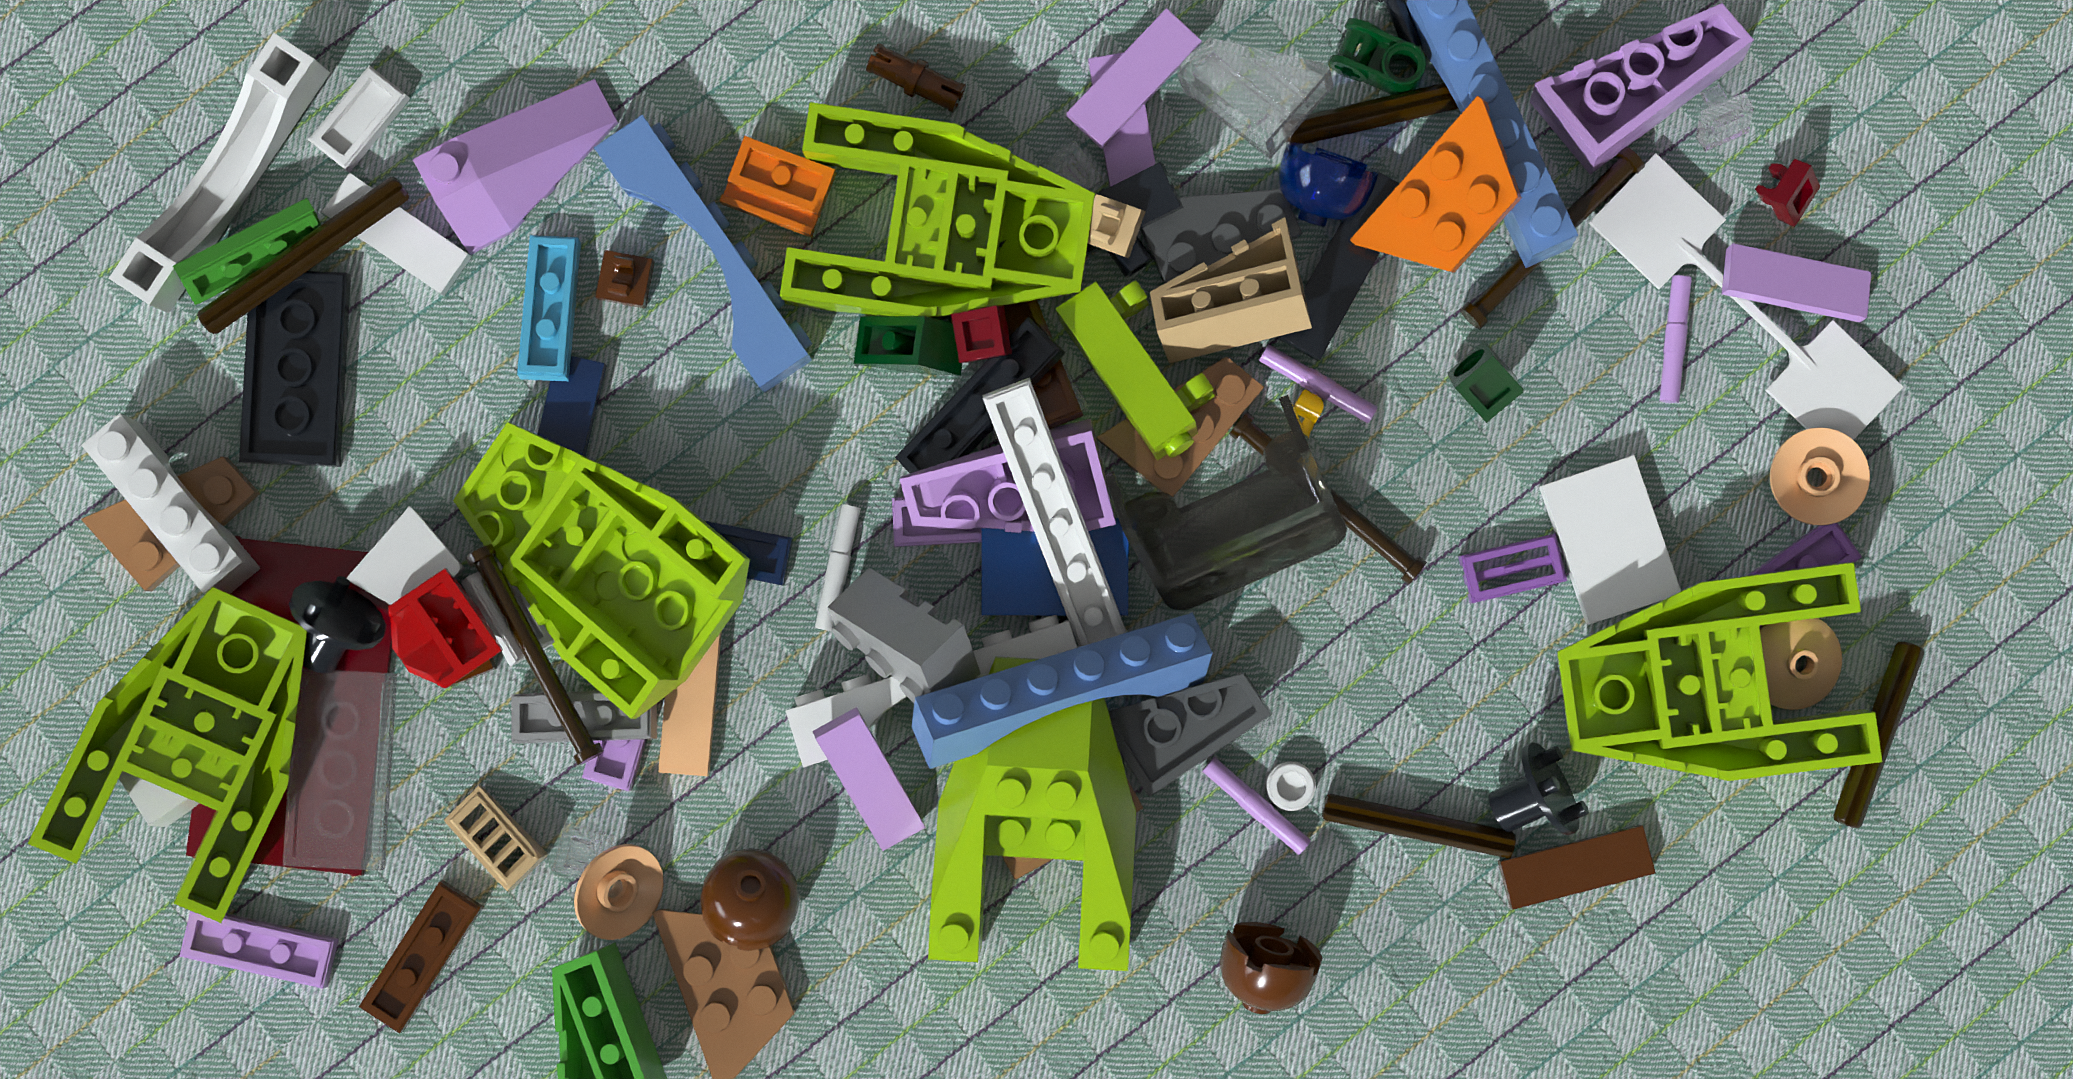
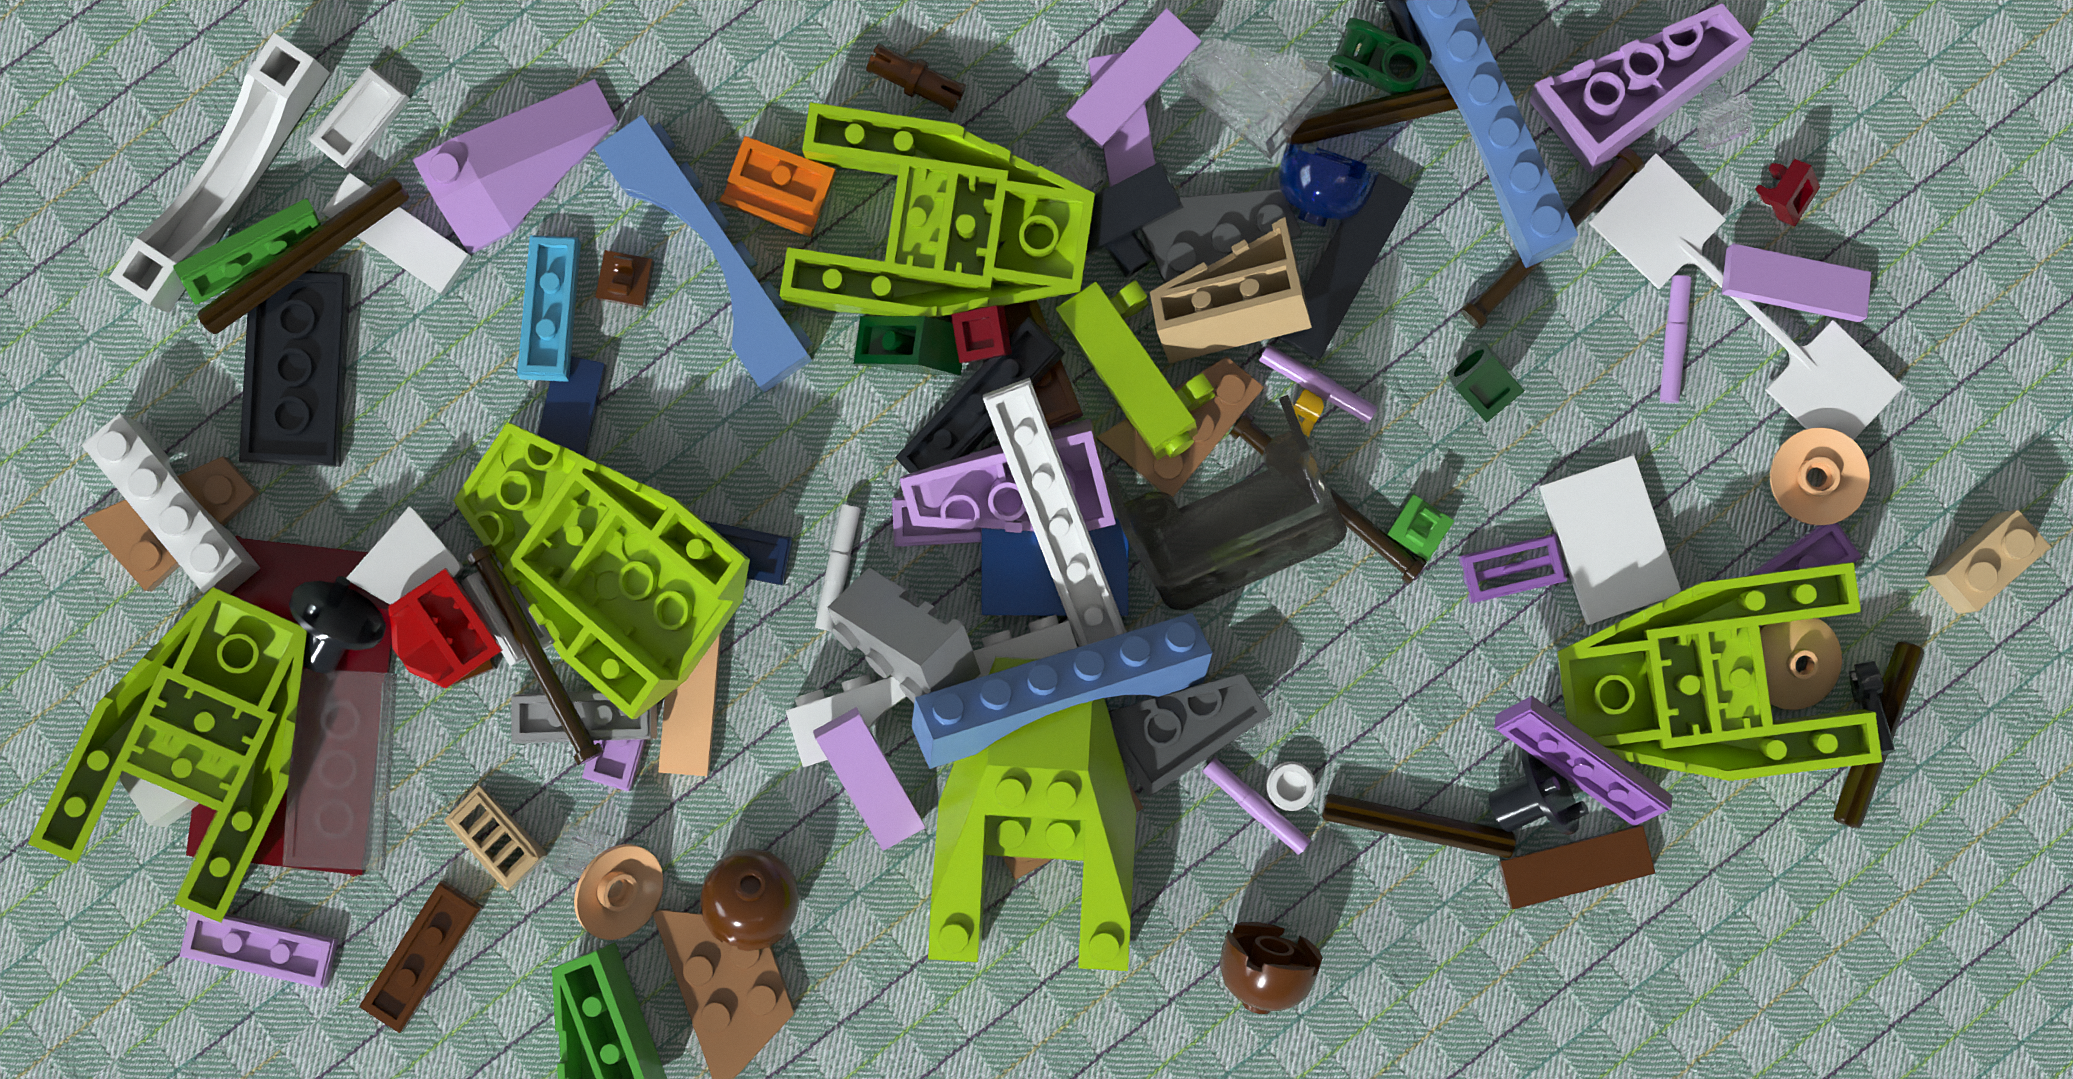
(1114, 225): tan tile -> none
(1419, 527): none -> bright green tile
(1447, 198): orange wing -> none
(1583, 761): none -> medium lavender tile
(1867, 690): none -> black bar
(1987, 561): none -> tan brick

